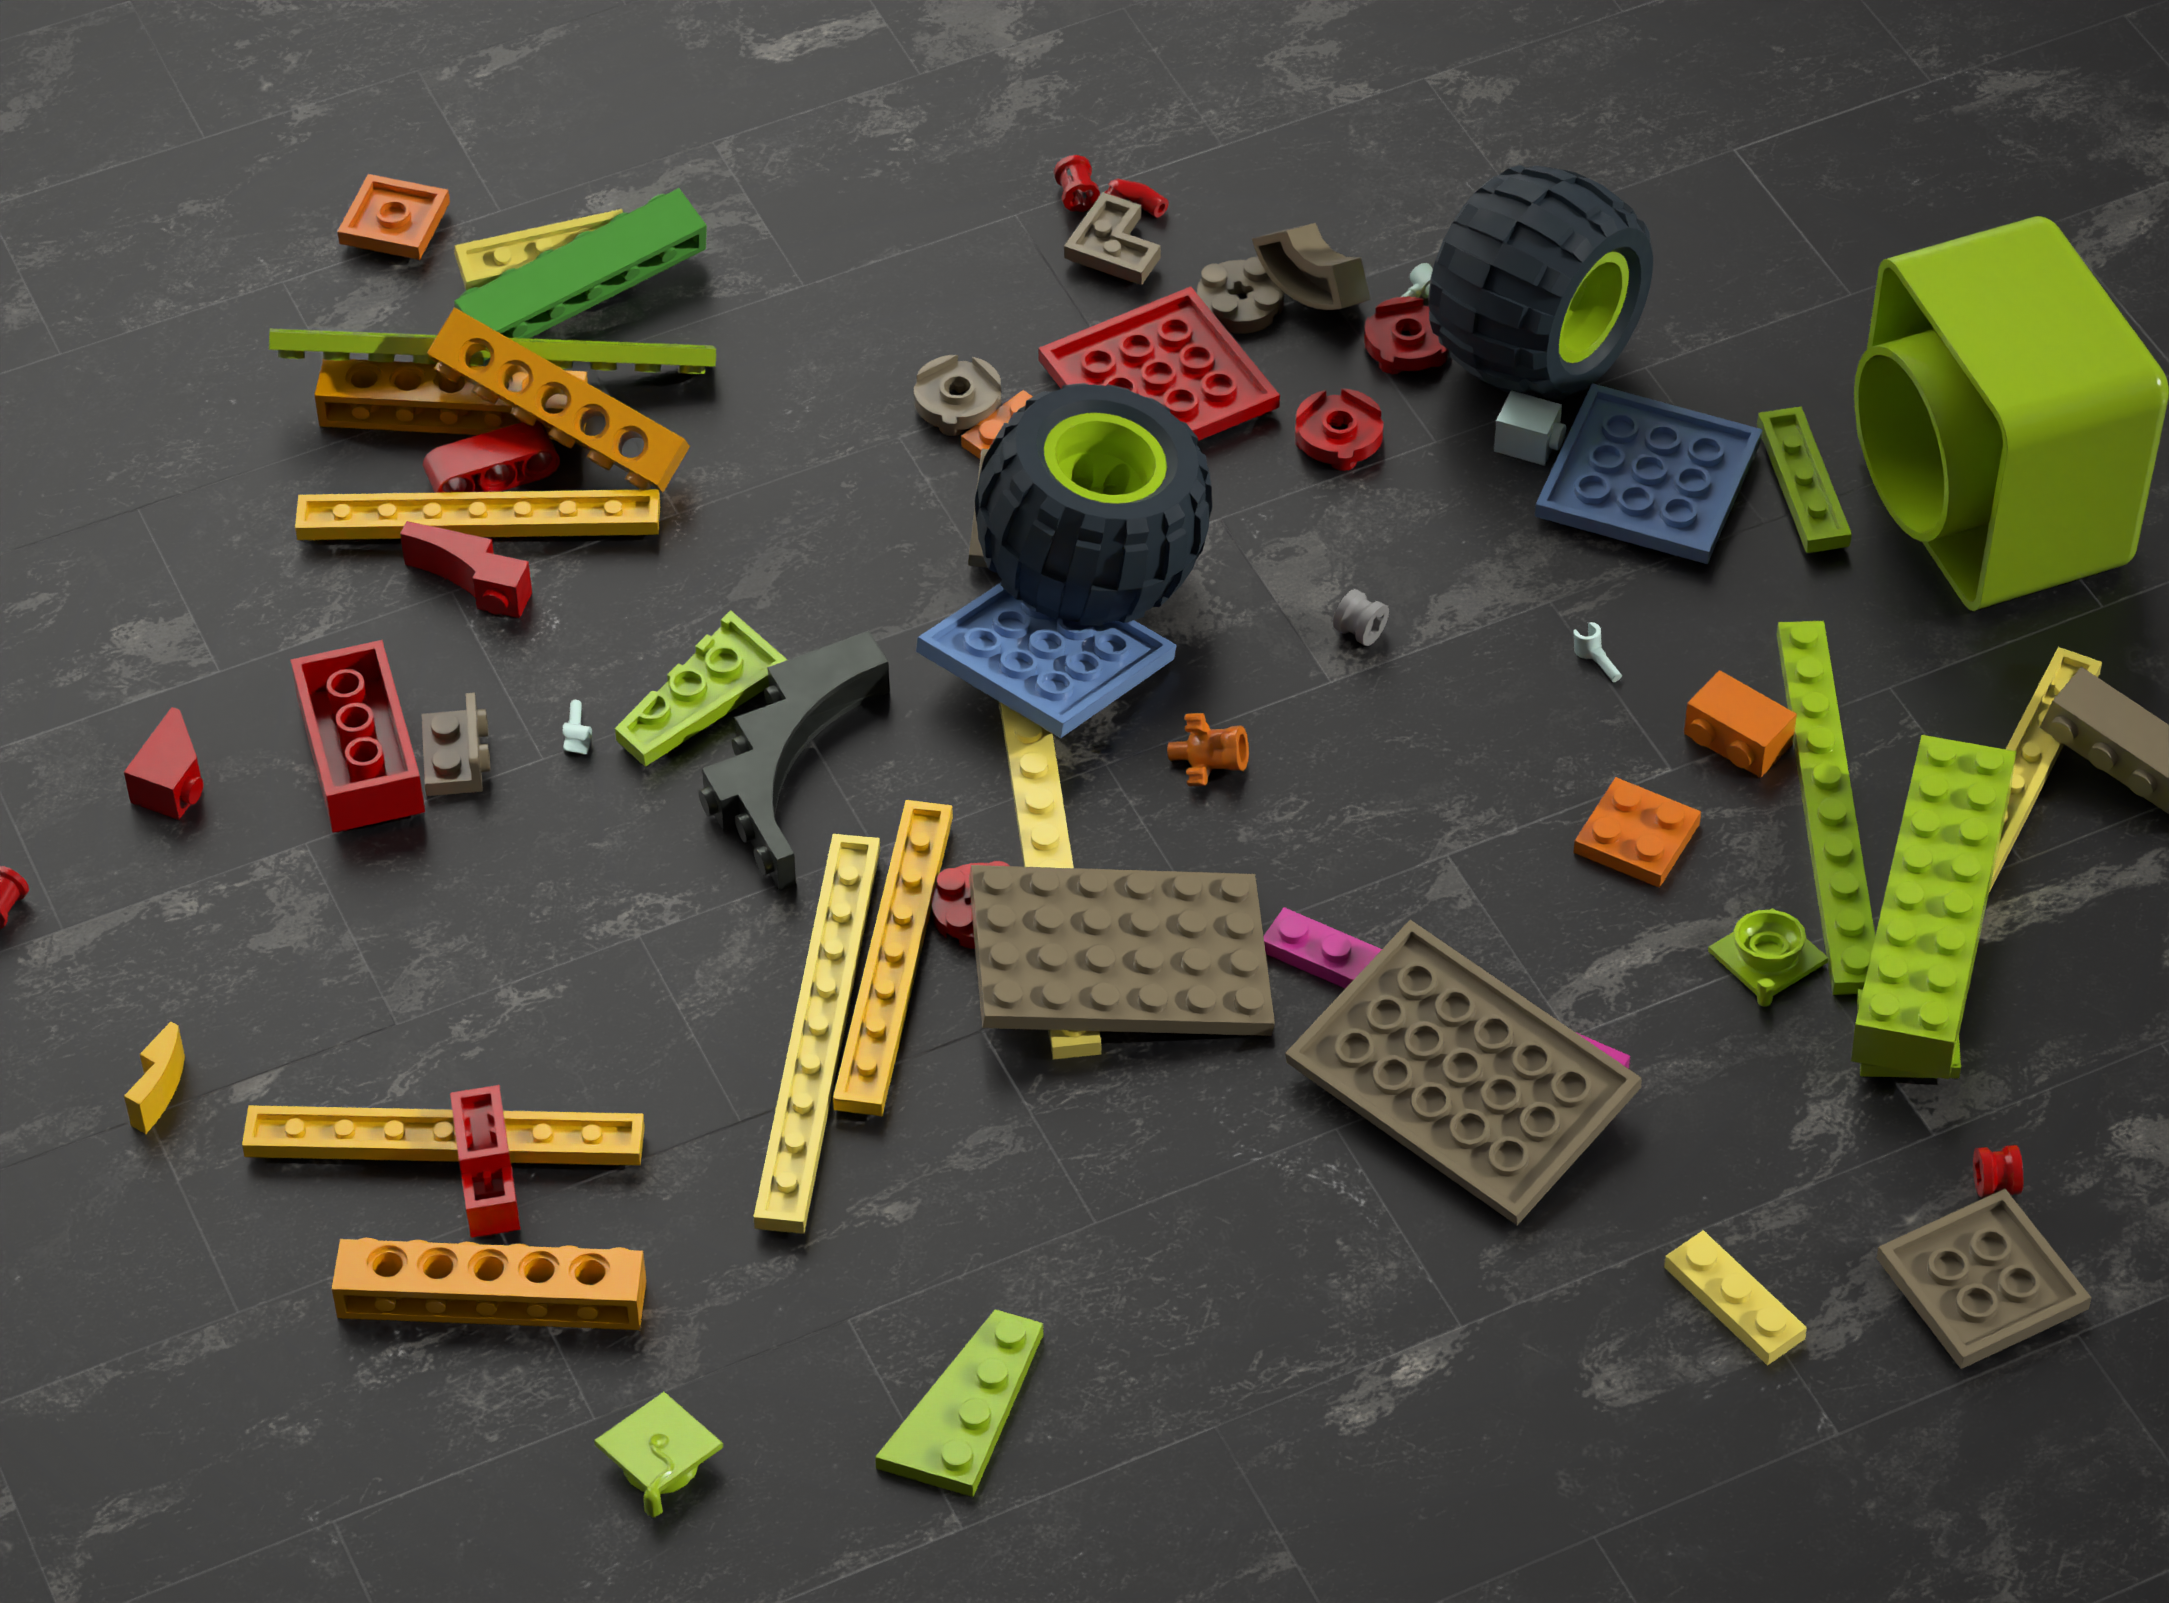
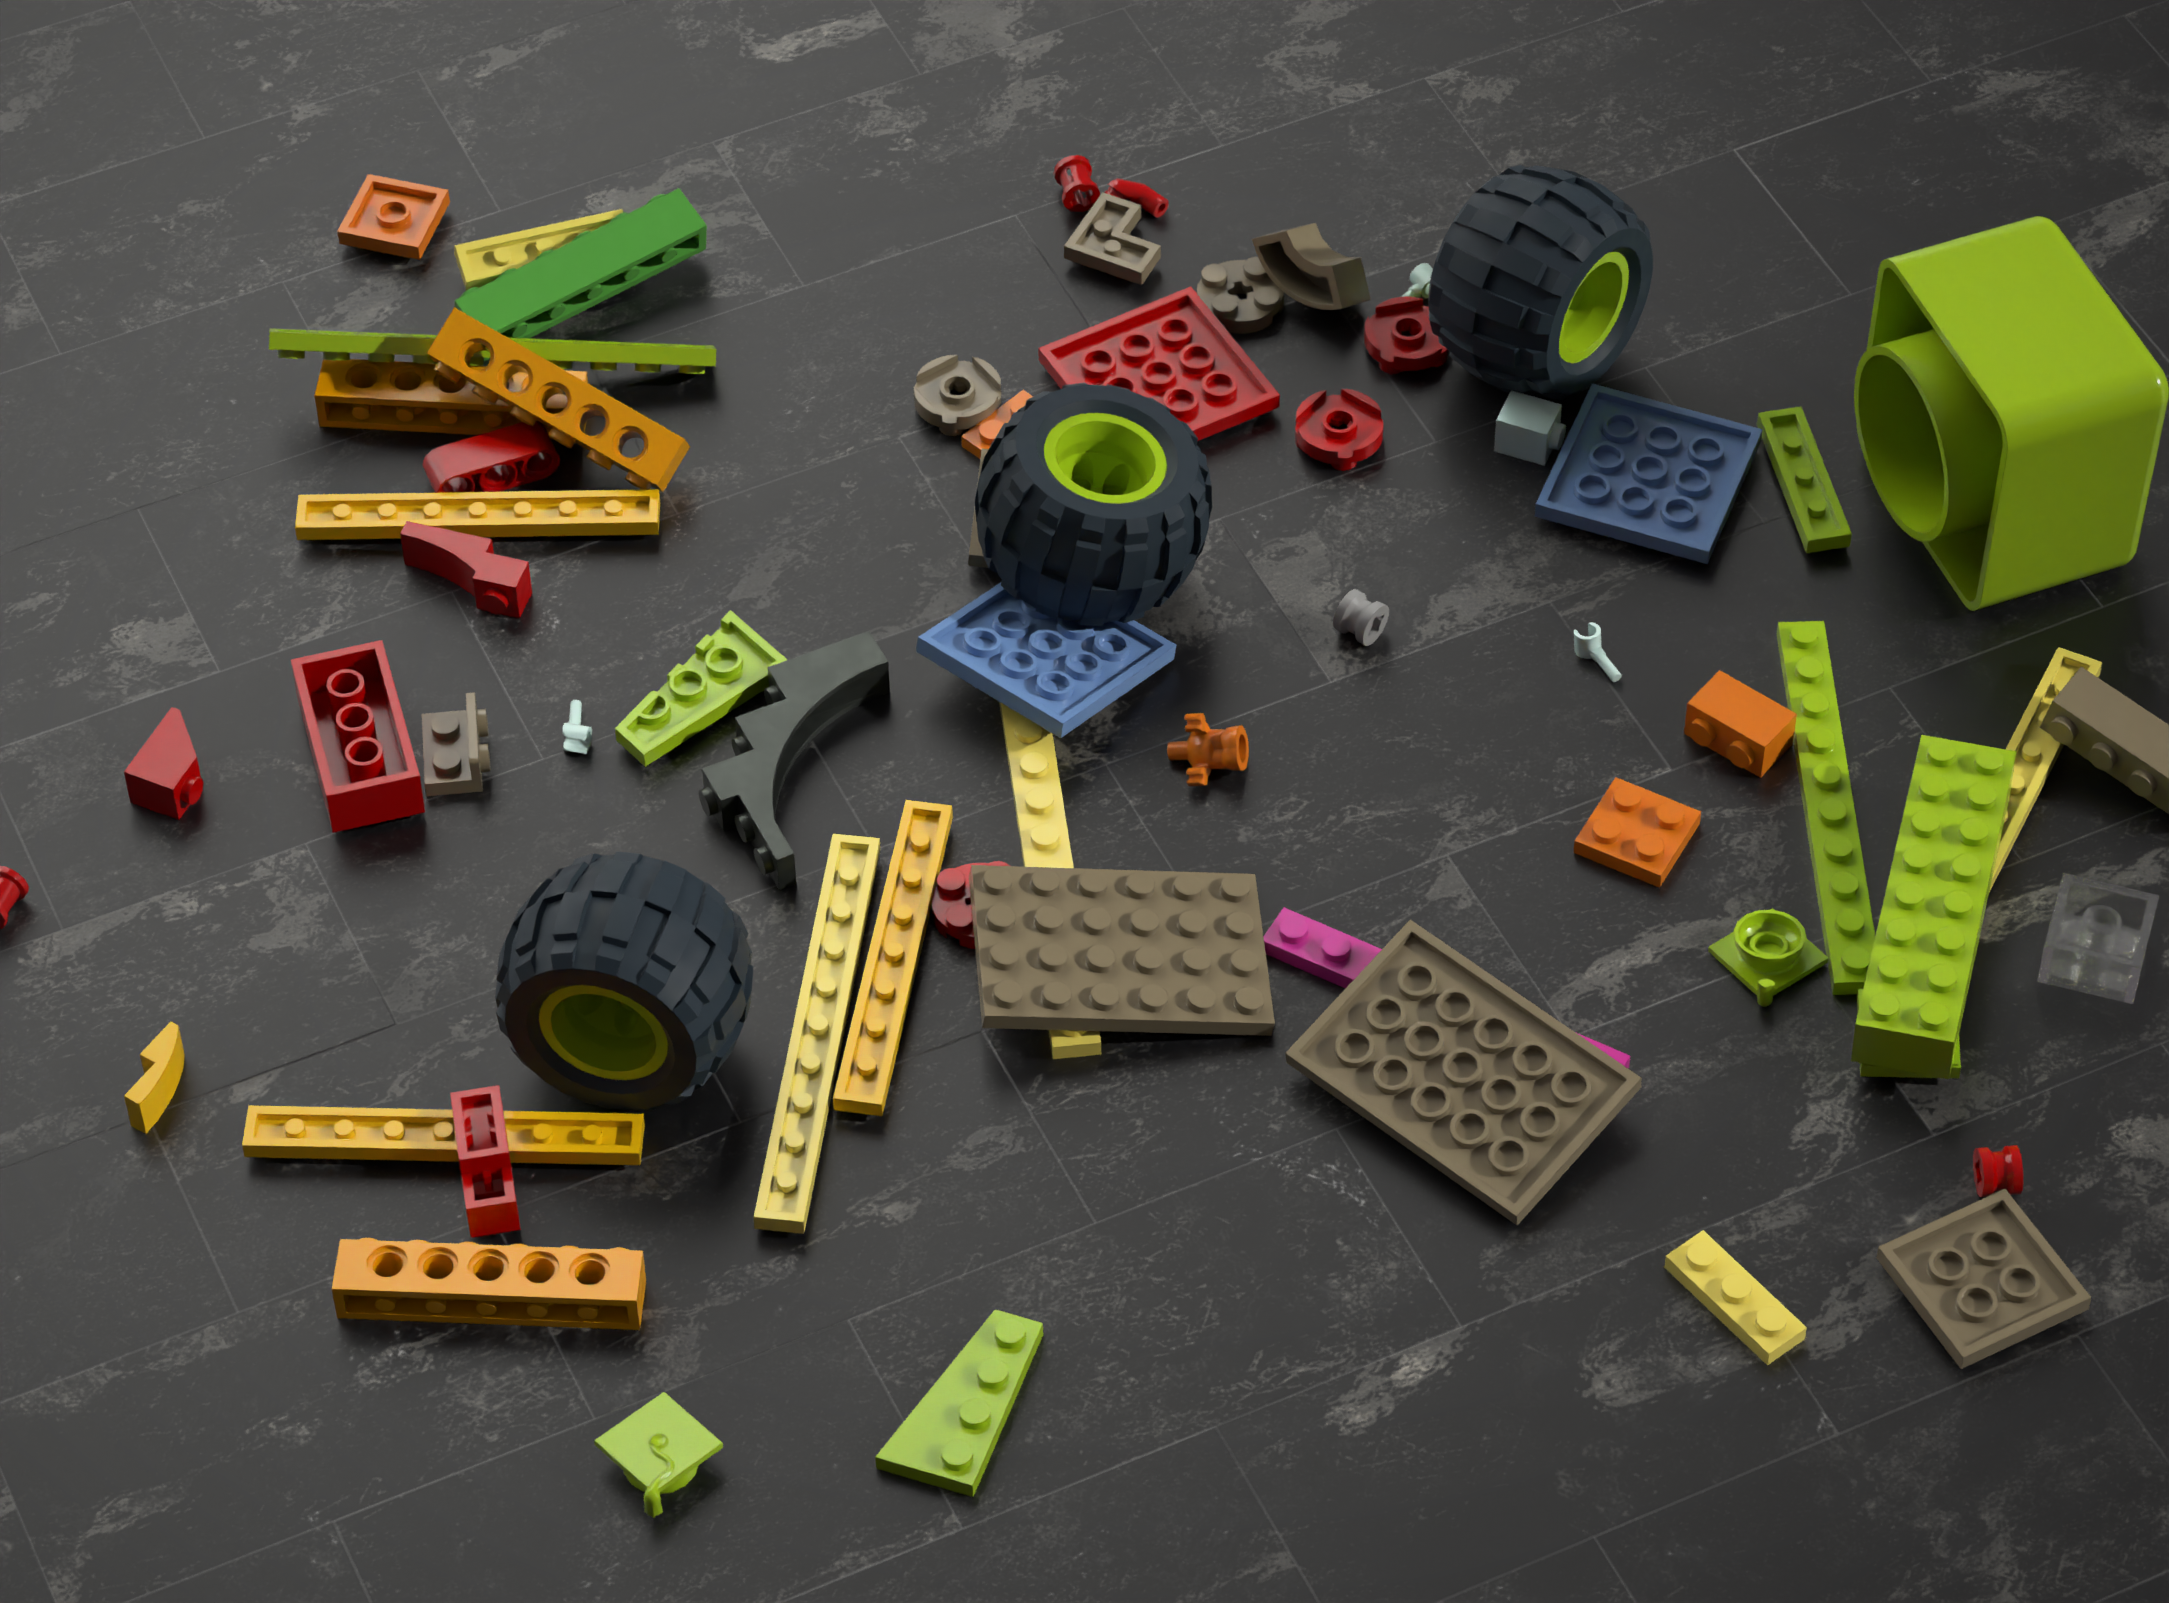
(624, 981): none -> black wheel
(2098, 938): none -> clear brick

